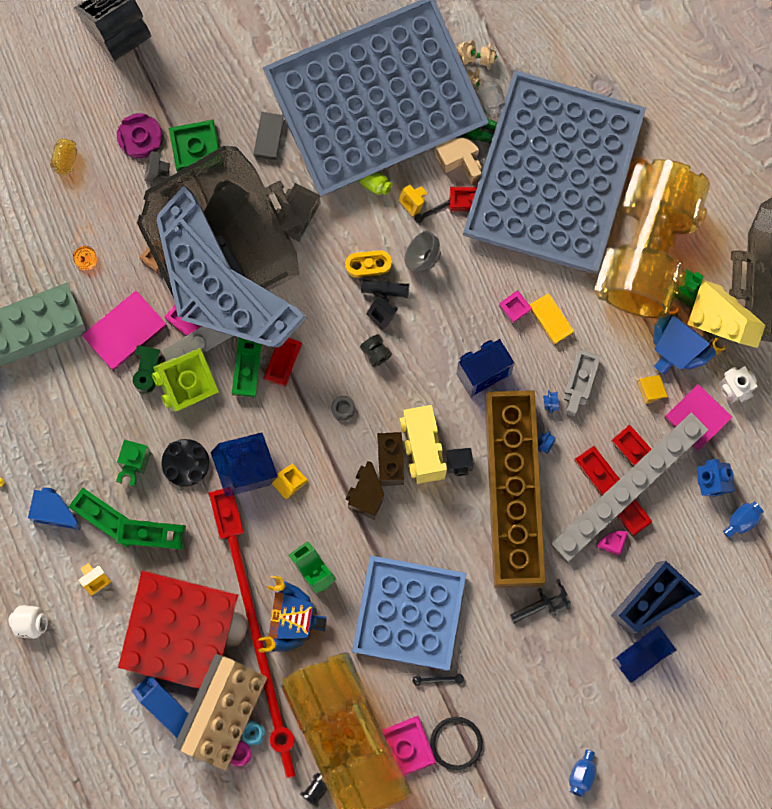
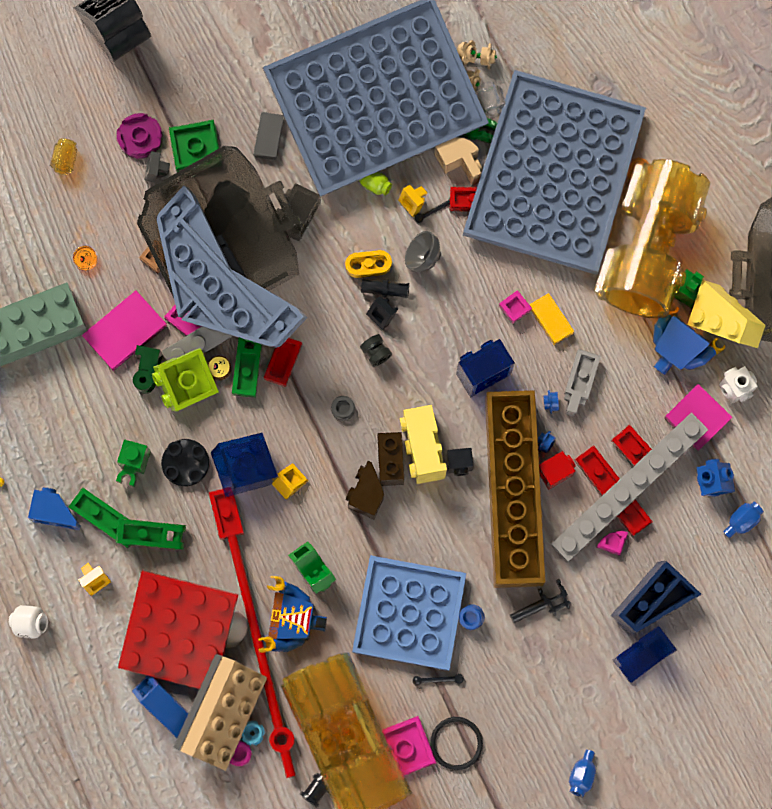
(219, 367): none -> light yellow tile
(471, 617): none -> blue tile
(556, 469): none -> red brick
(652, 388): yellow slope -> none

